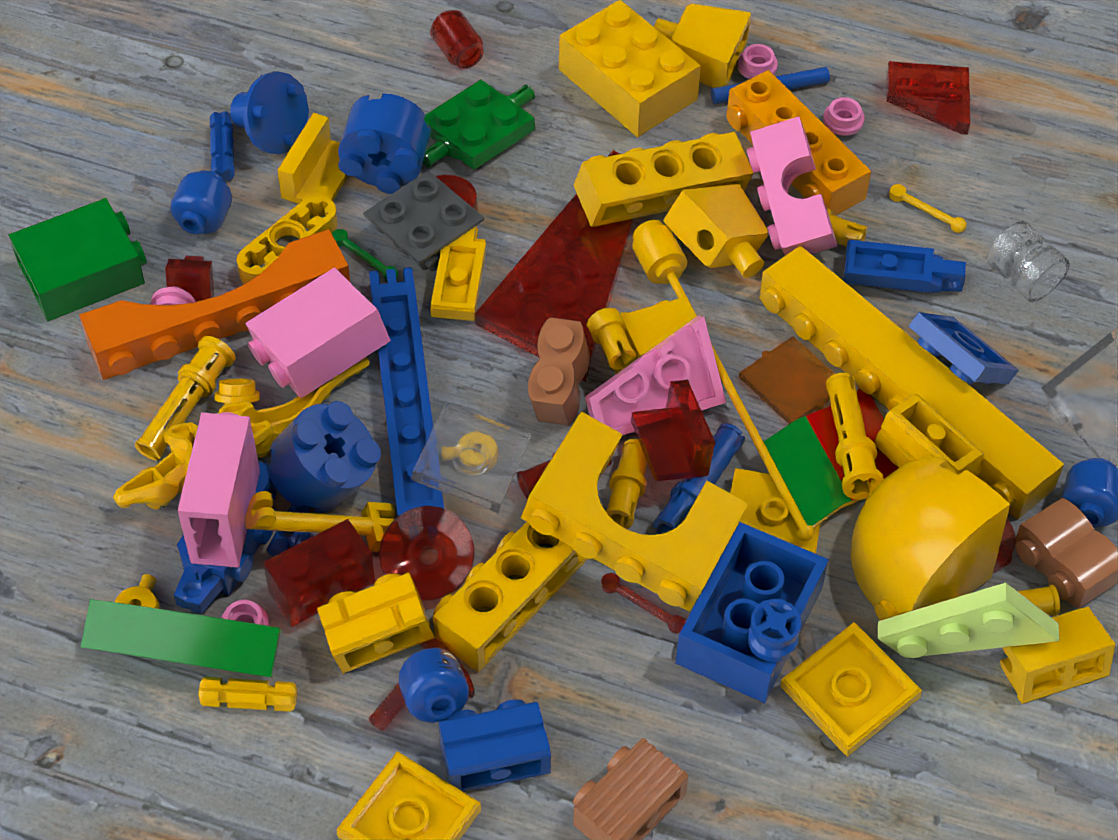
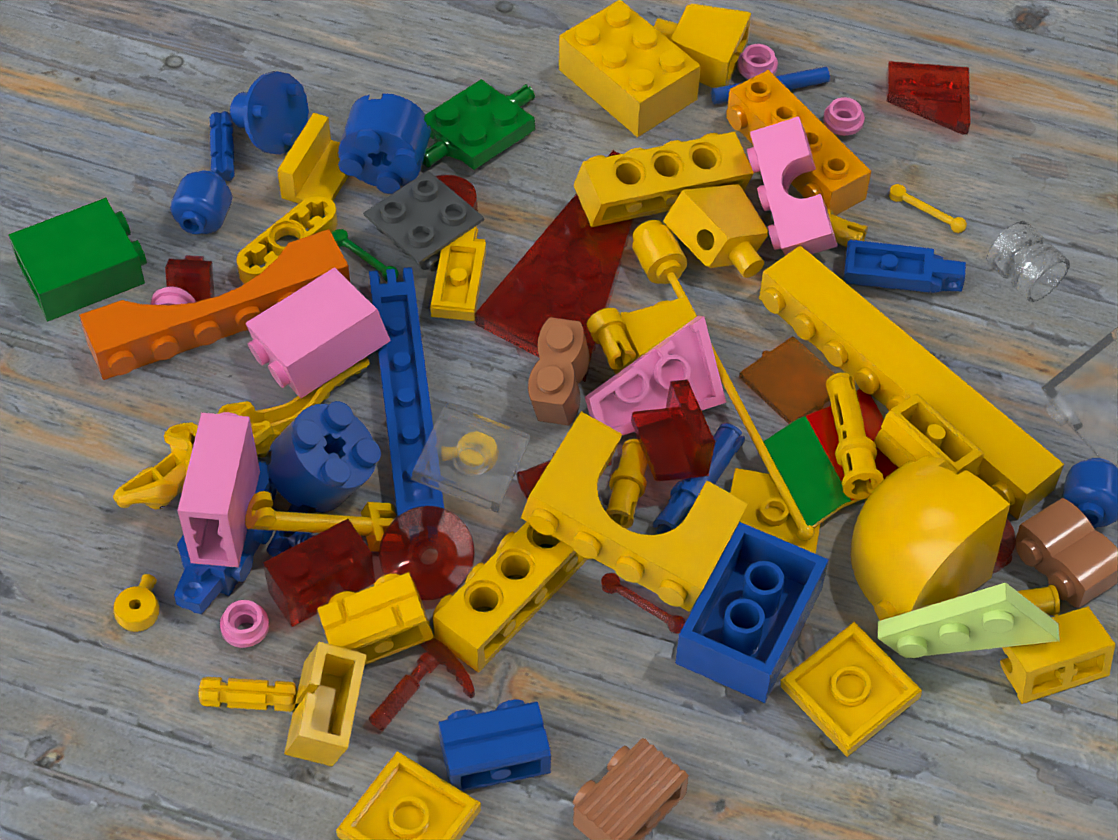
(181, 637): green slope -> none
(194, 382): yellow pin -> none
(236, 391): yellow plate -> none
(326, 704): none -> yellow piece
(433, 685): blue head -> none
(457, 39): clear red brick -> none
(779, 618): blue wheel -> none
(970, 355): blue plate -> none

